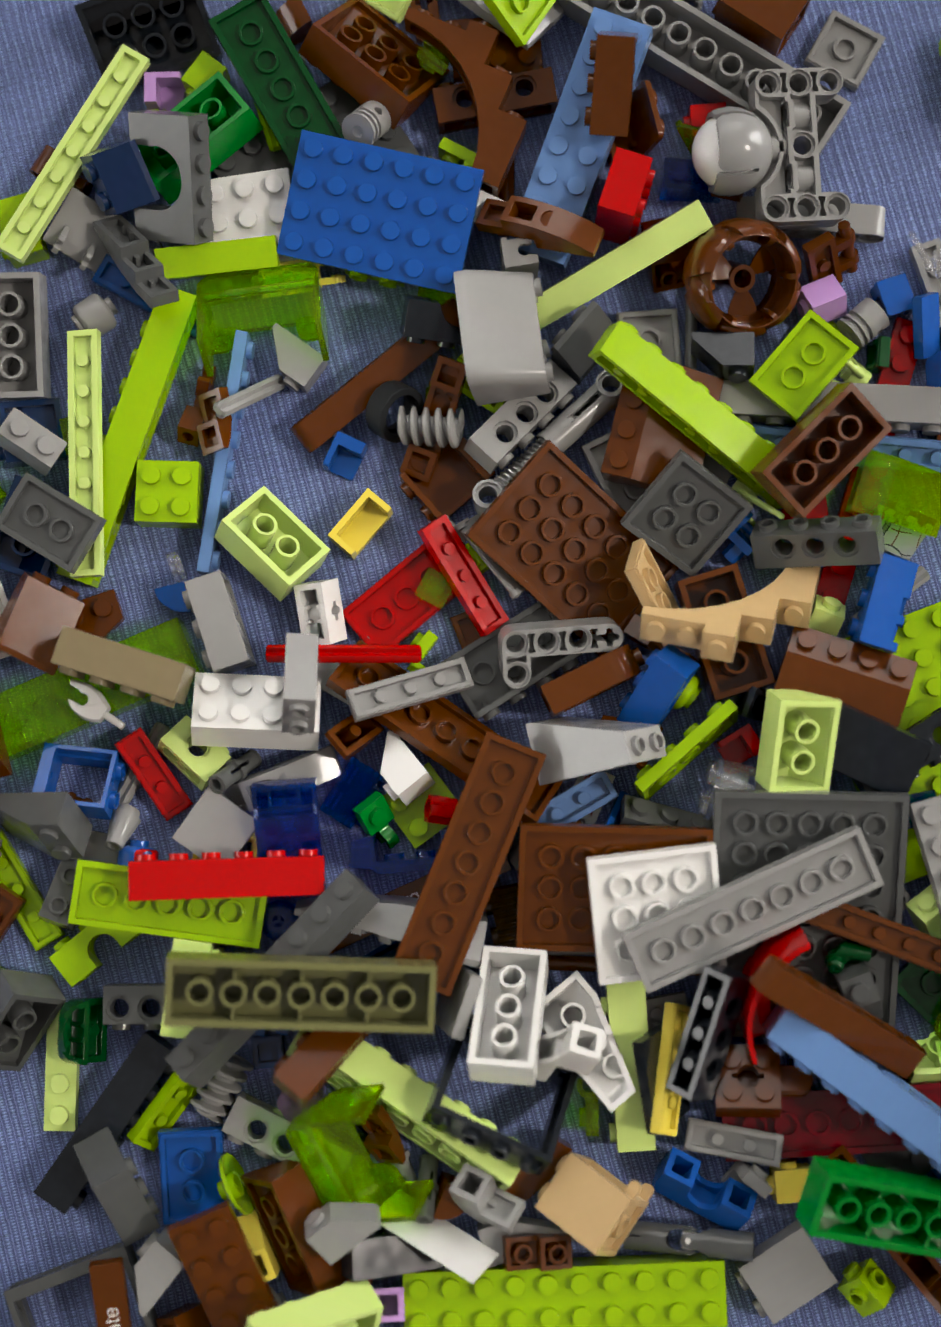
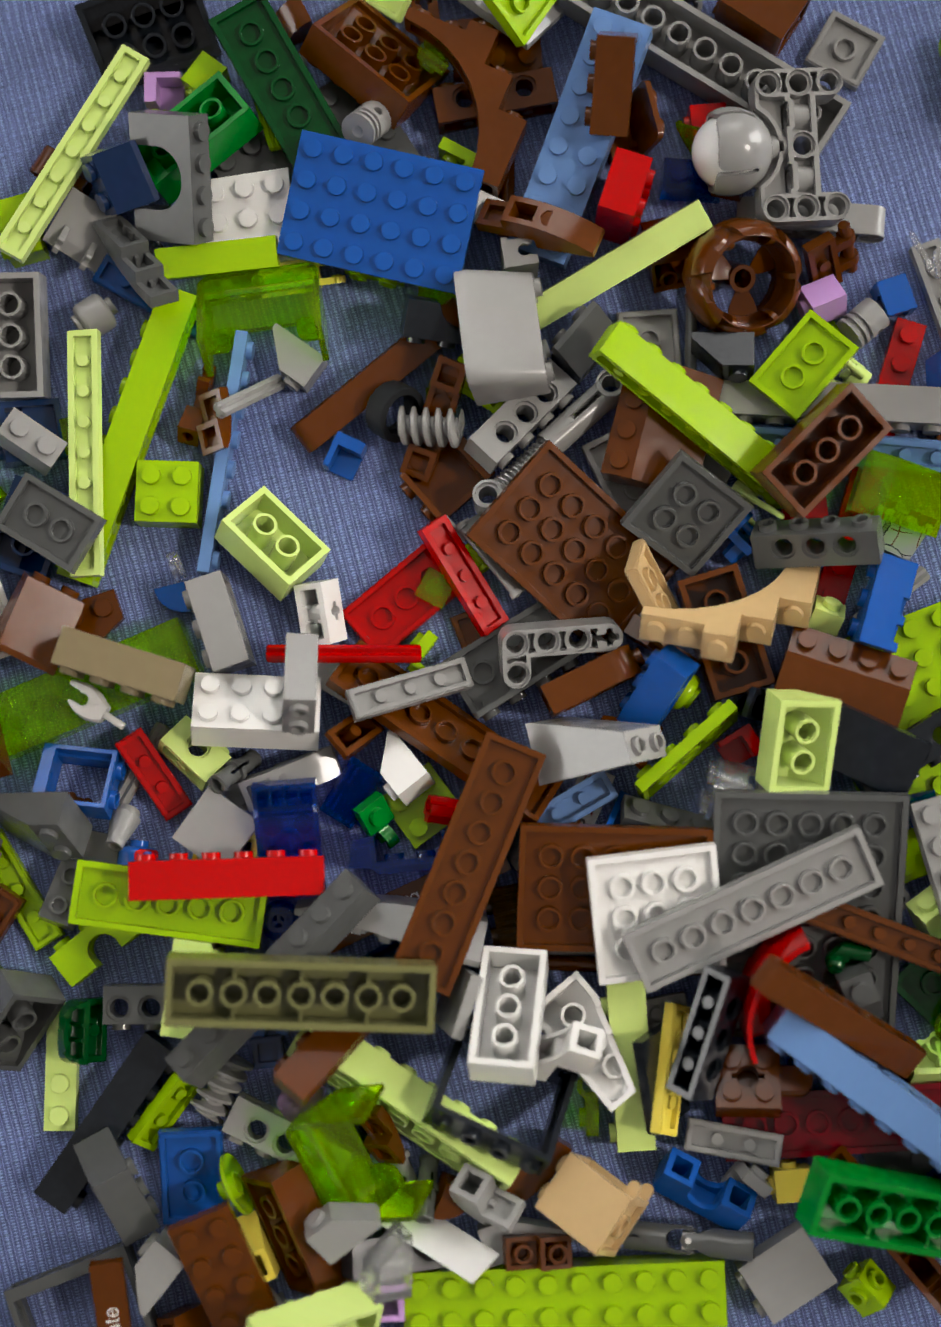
(360, 523): light yellow panel -> none
(389, 1266): none -> clear slope
(878, 354): dark green tile -> none
(926, 325): blue tile -> none

